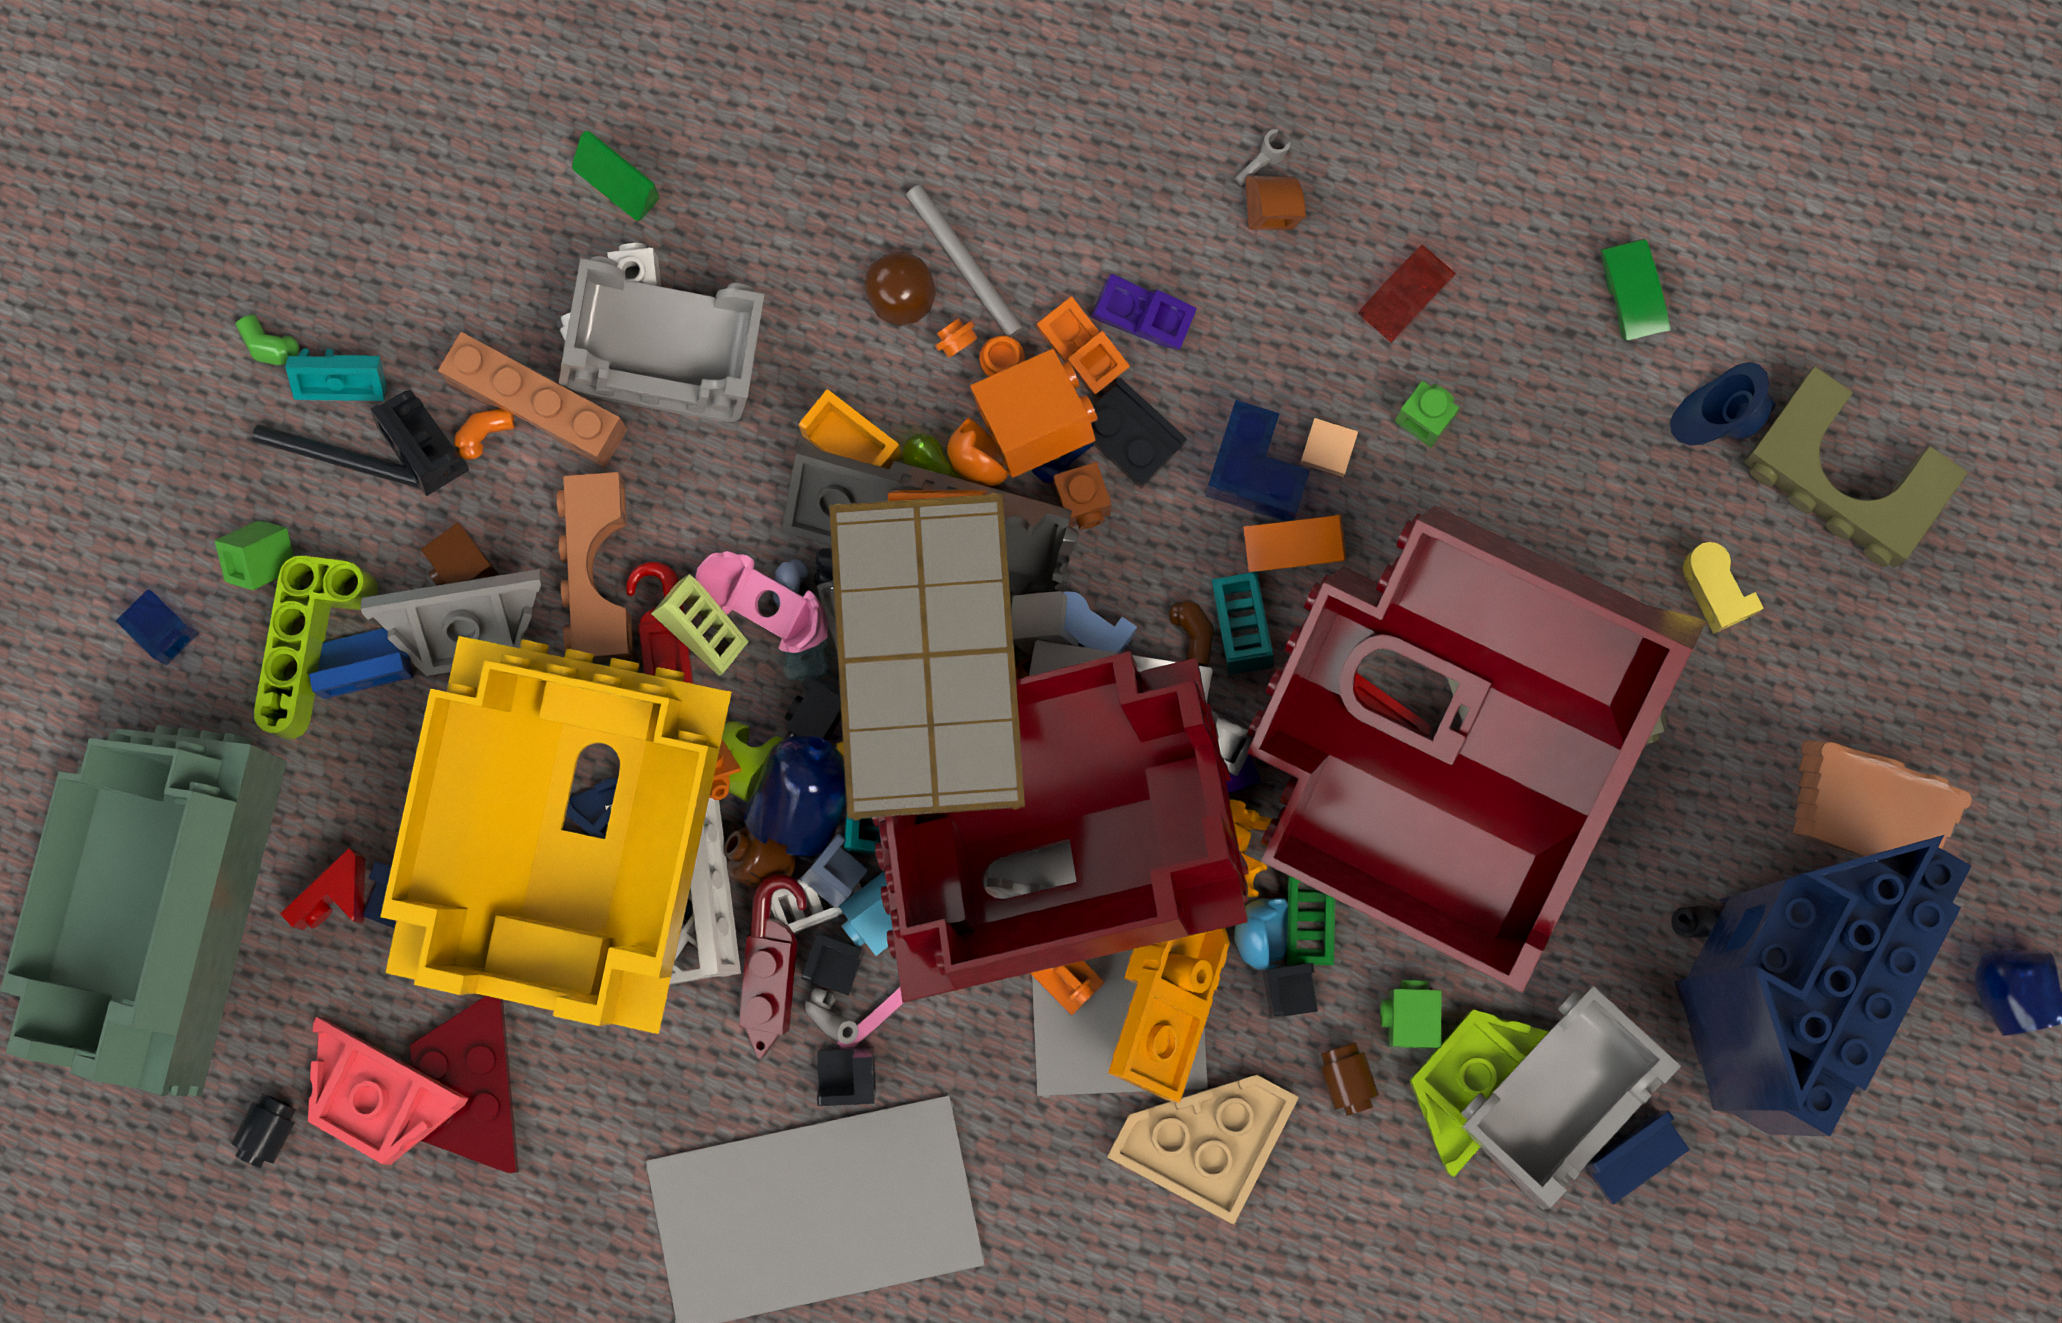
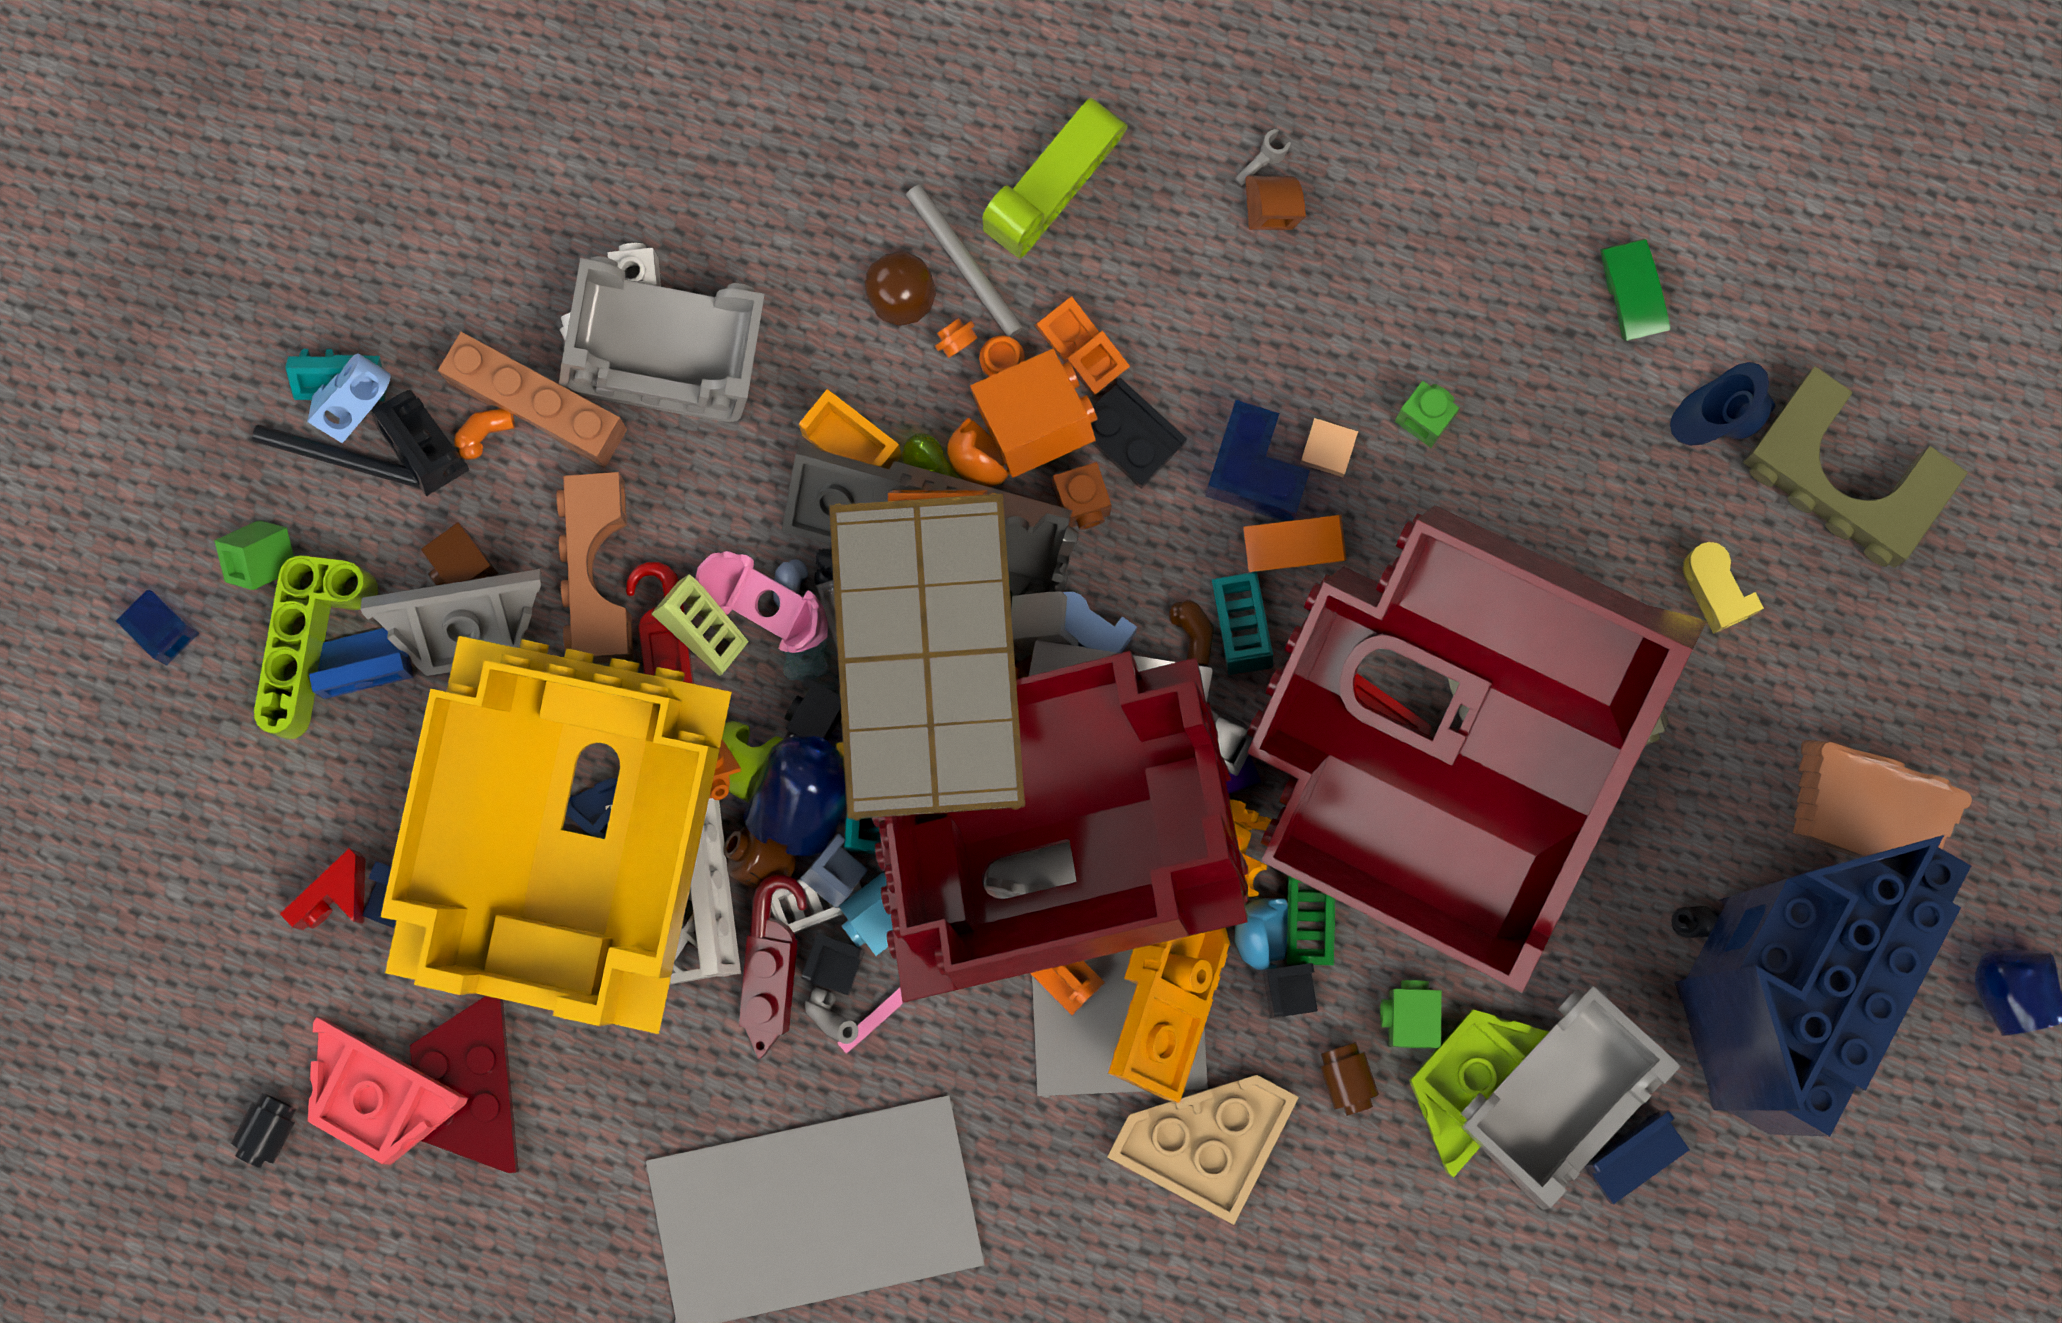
(141, 906): sand green panel -> none
(265, 347): bright green arm -> none
(348, 397): none -> light blue leg
(614, 176): green slope -> none
(846, 1076): black panel -> none
(1024, 213): none -> lime beam
(1048, 470): clear blue hand -> none
(1143, 313): dark purple slope -> none
(1406, 293): clear red slope -> none

